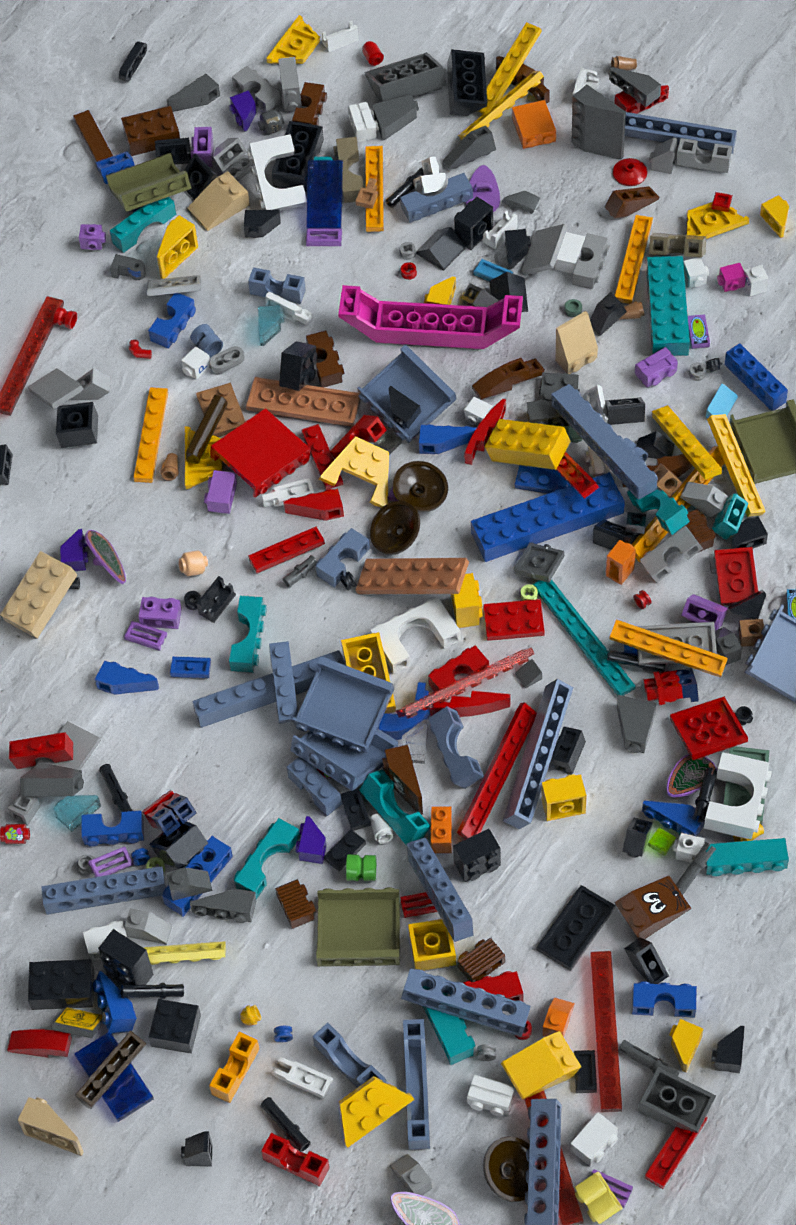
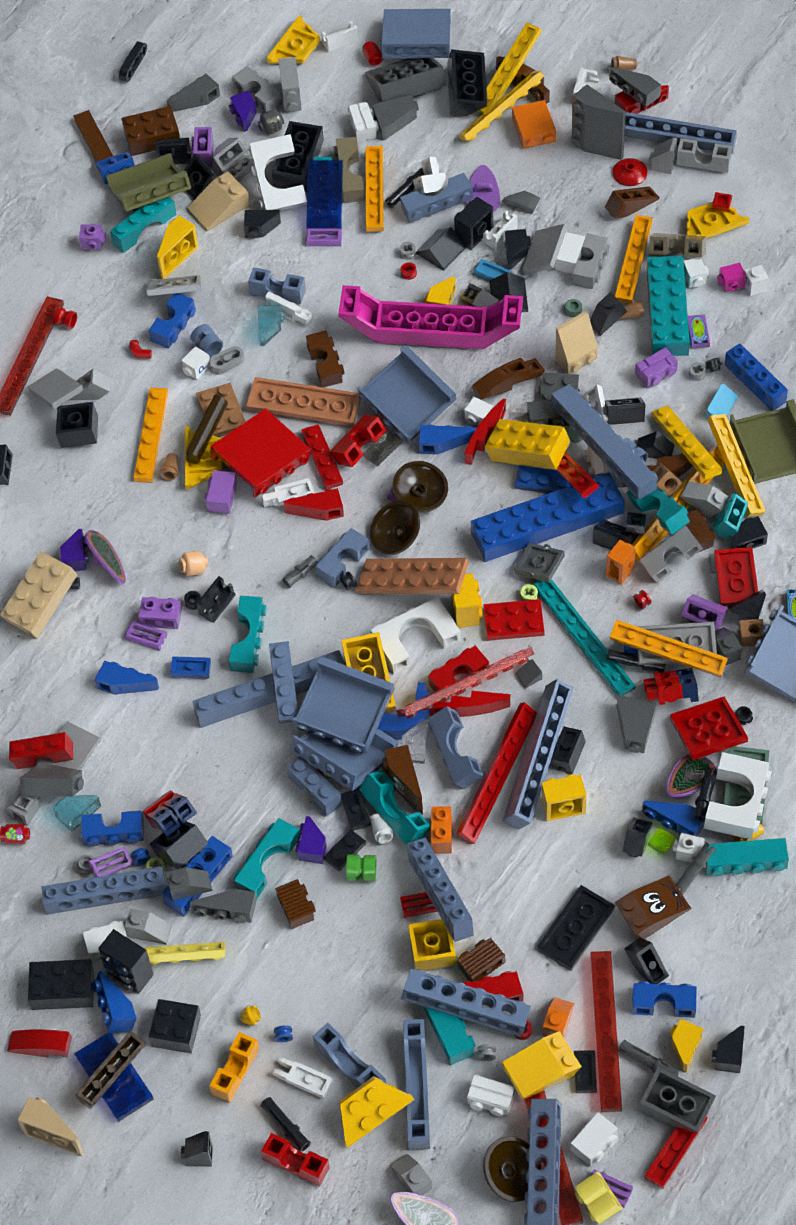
(78, 1022): tile -> none
(119, 797): black pin -> none
(127, 267): dark grey leg -> none
(145, 991): black pin -> none
(286, 549): red plate -> none
(297, 366): black brick -> none
(311, 97): reddish brown arch -> none
(358, 927): olive panel -> none
(364, 462): yellow wing -> none
(368, 195): medium nougat plate -> none
(403, 408): black slope -> none
(416, 33): none -> sand blue panel
(474, 145): dark grey slope -> none
(477, 855): black brick -> none
(775, 214): yellow slope -> none

